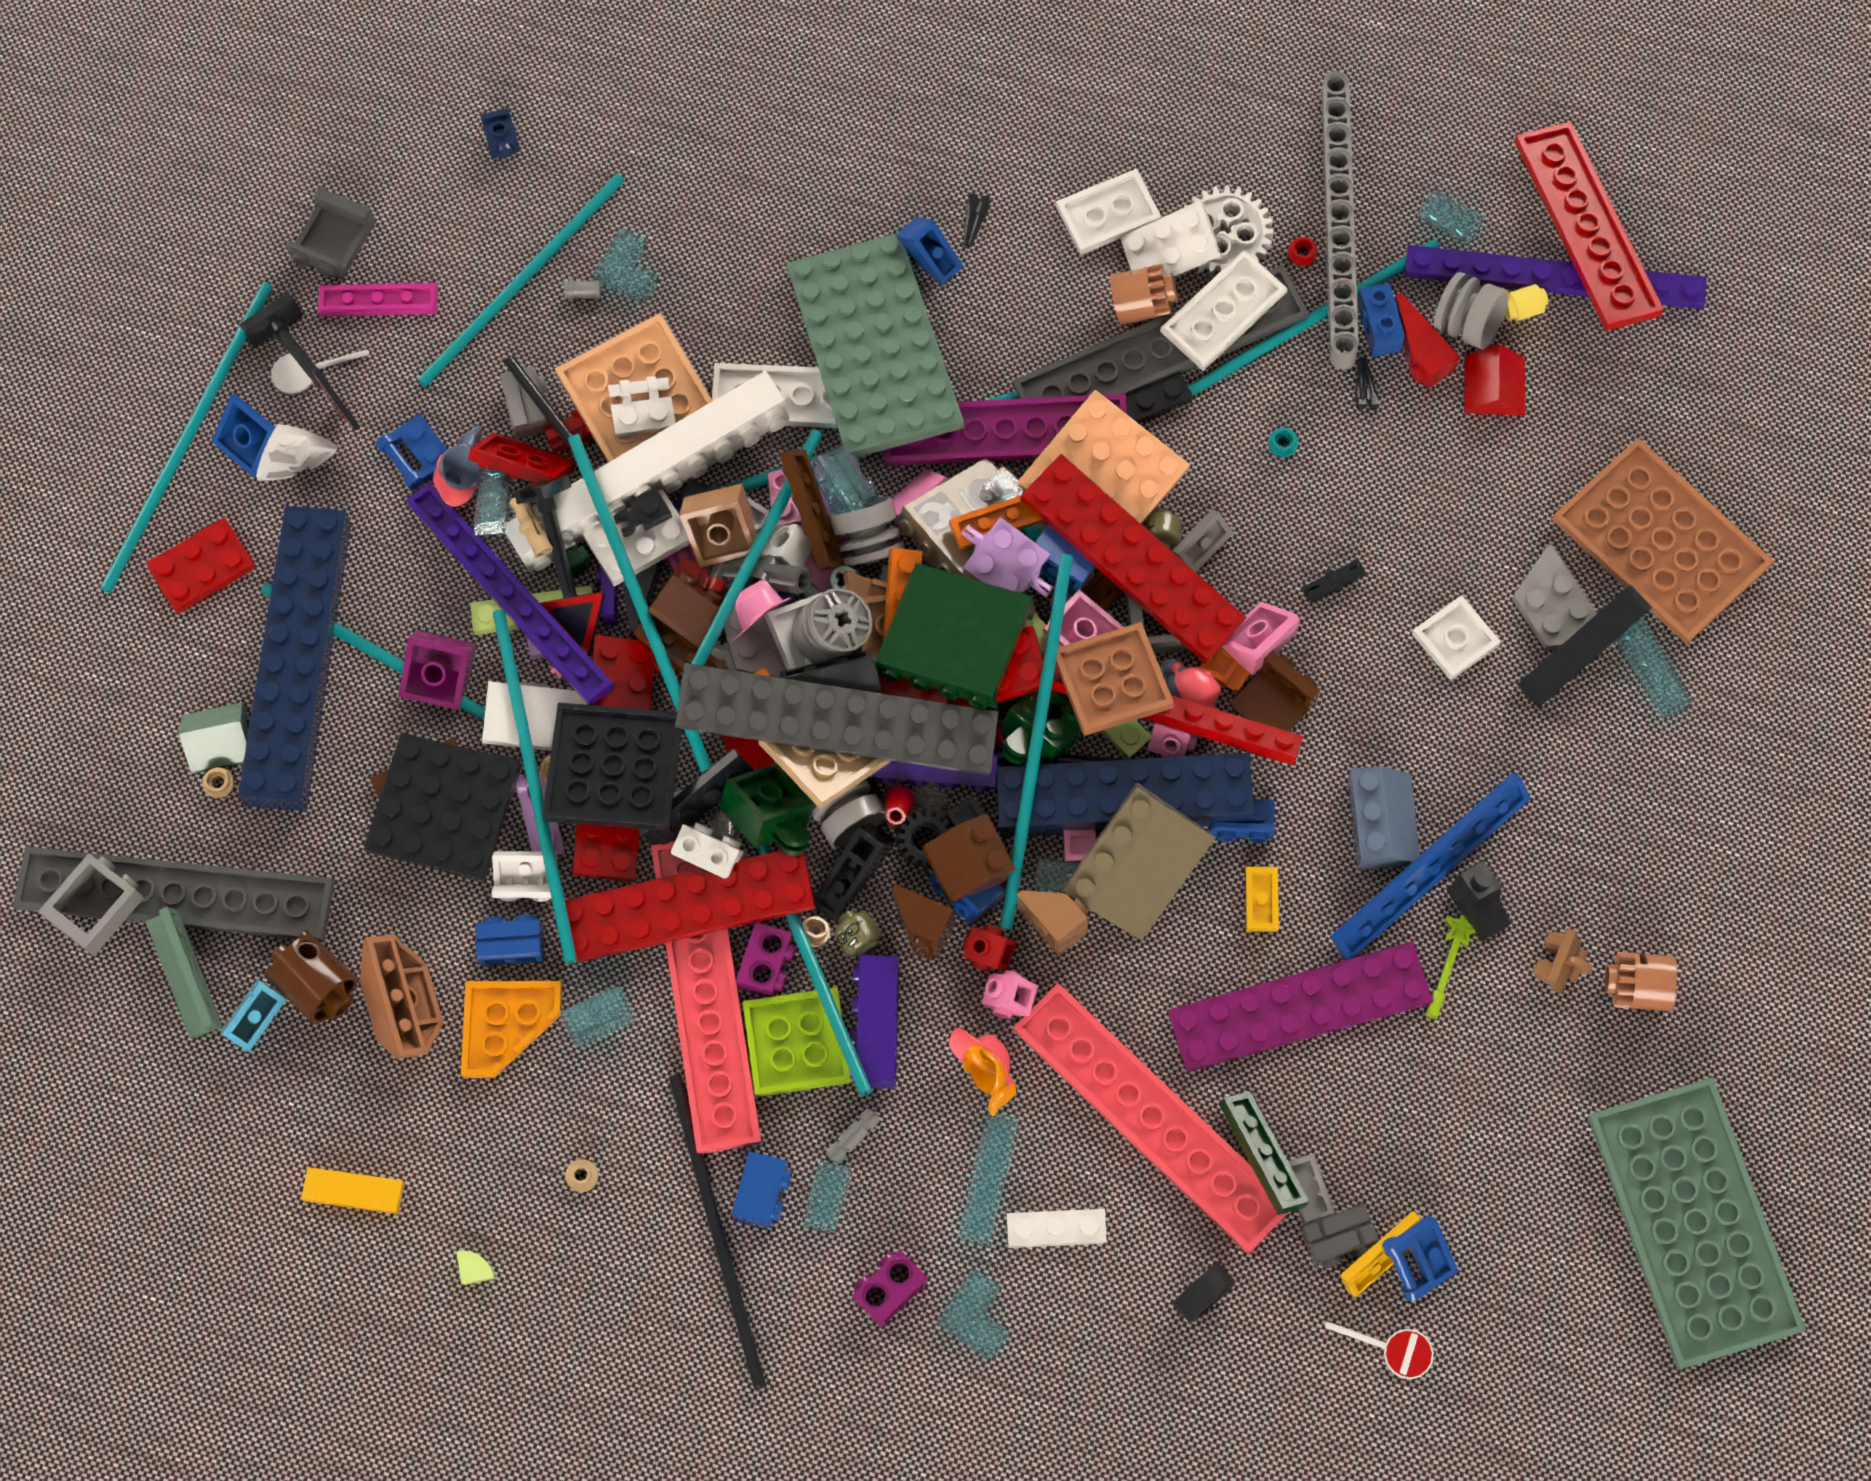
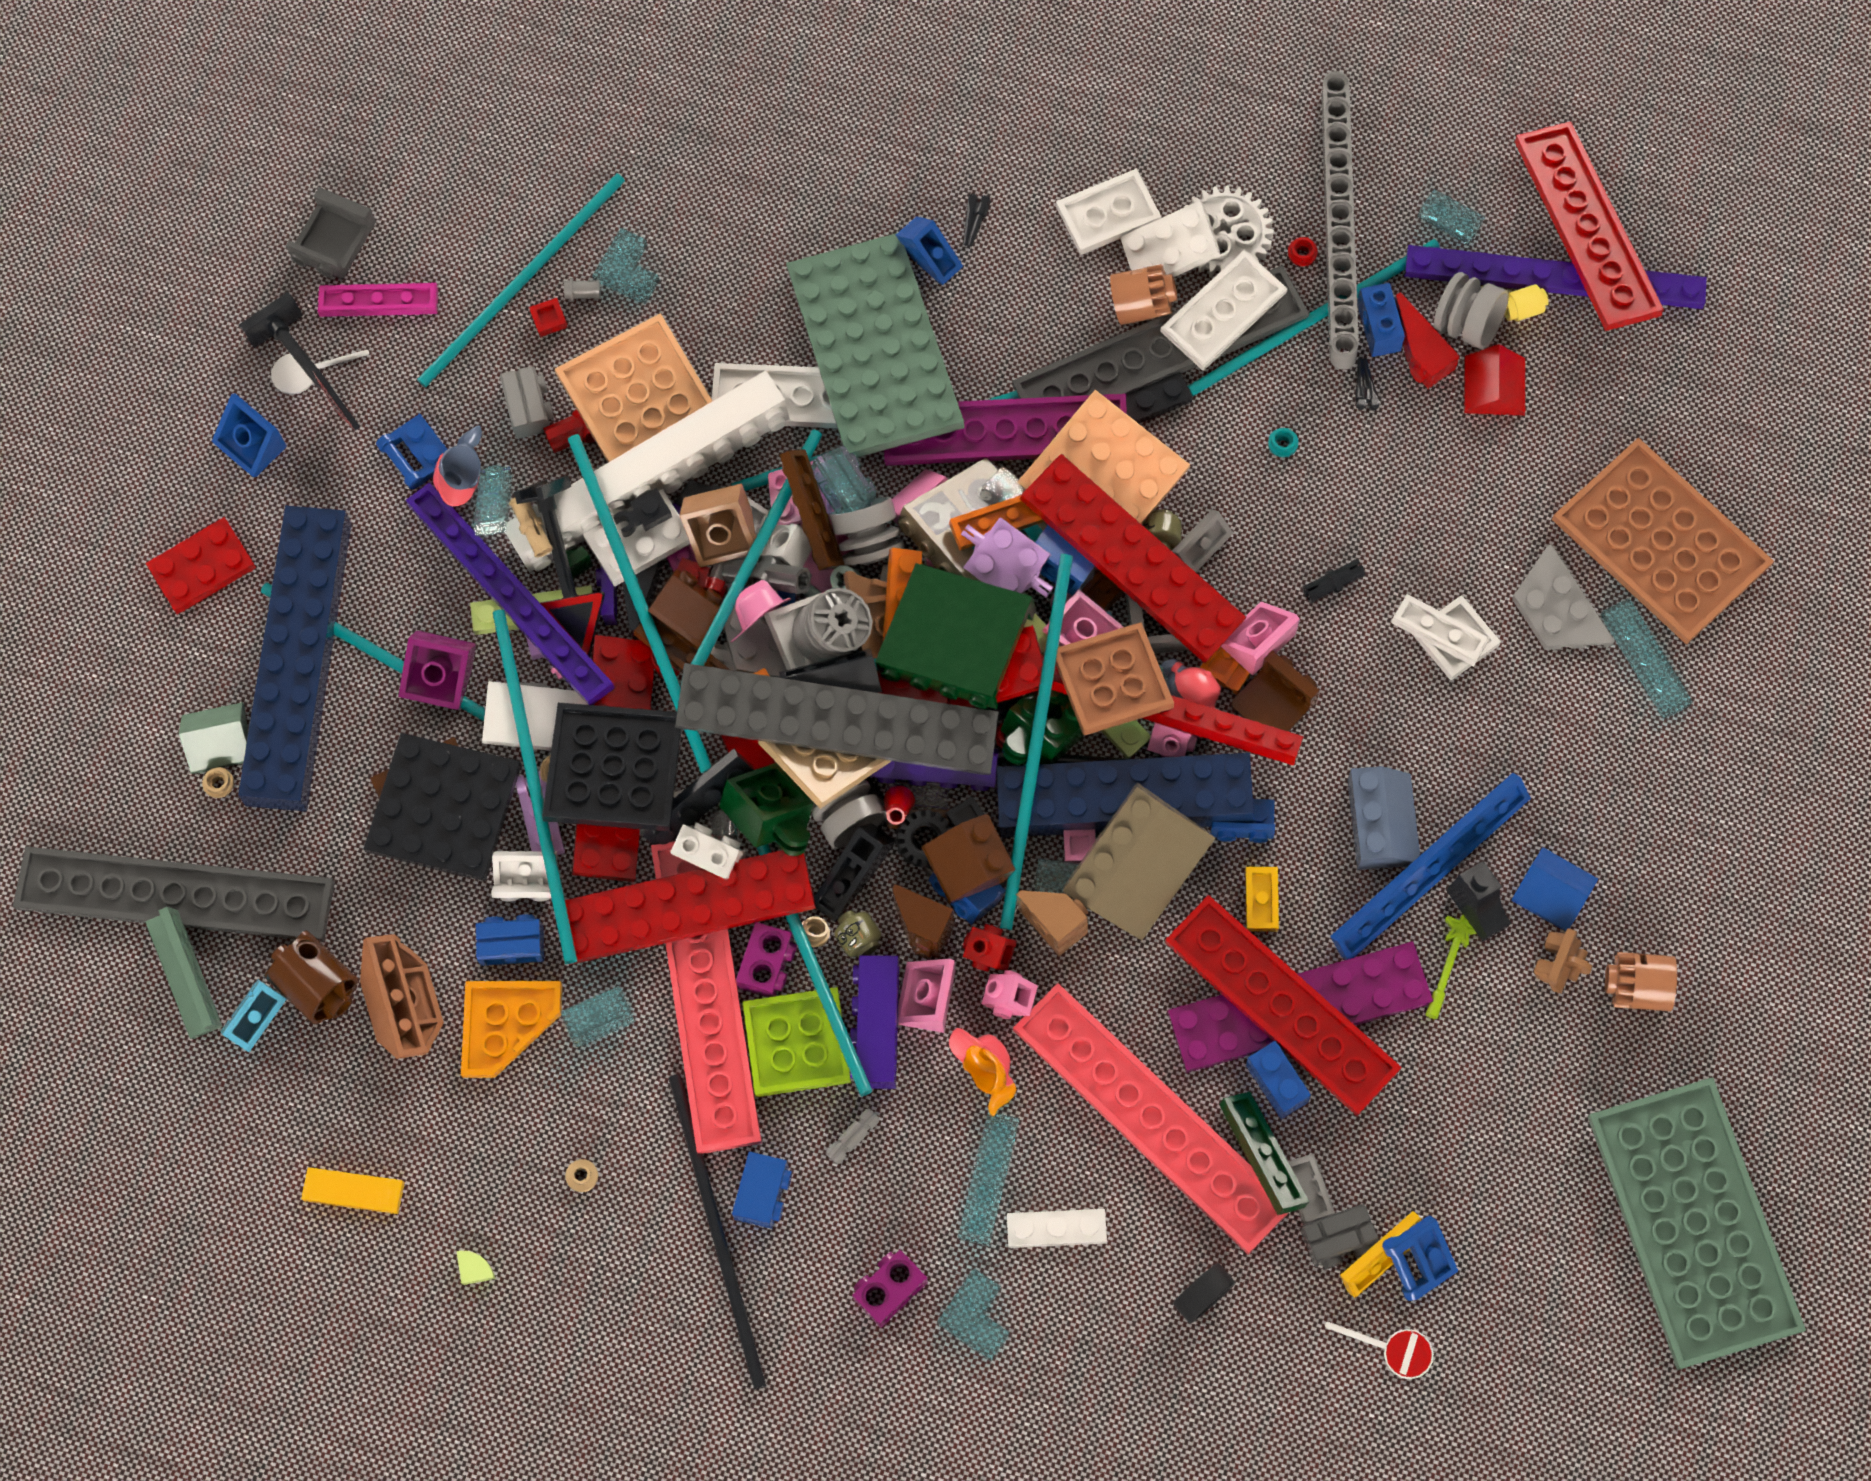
(112, 918): light grey window -> none
(183, 444): teal piece -> none
(292, 451): white brick -> none
(500, 133): dark blue brick -> none
(519, 459): red plate -> none
(539, 399): black bar -> none
(548, 317): none -> red plate
(643, 415): white plate -> none
(827, 1197): clear light blue plate -> none
(926, 994): none -> bright pink slope
(1278, 1080): none -> blue brick
(1283, 1005): none -> red plate
(1440, 630): none -> white tile
(1554, 889): none -> blue slope
(1584, 646): black beam -> none

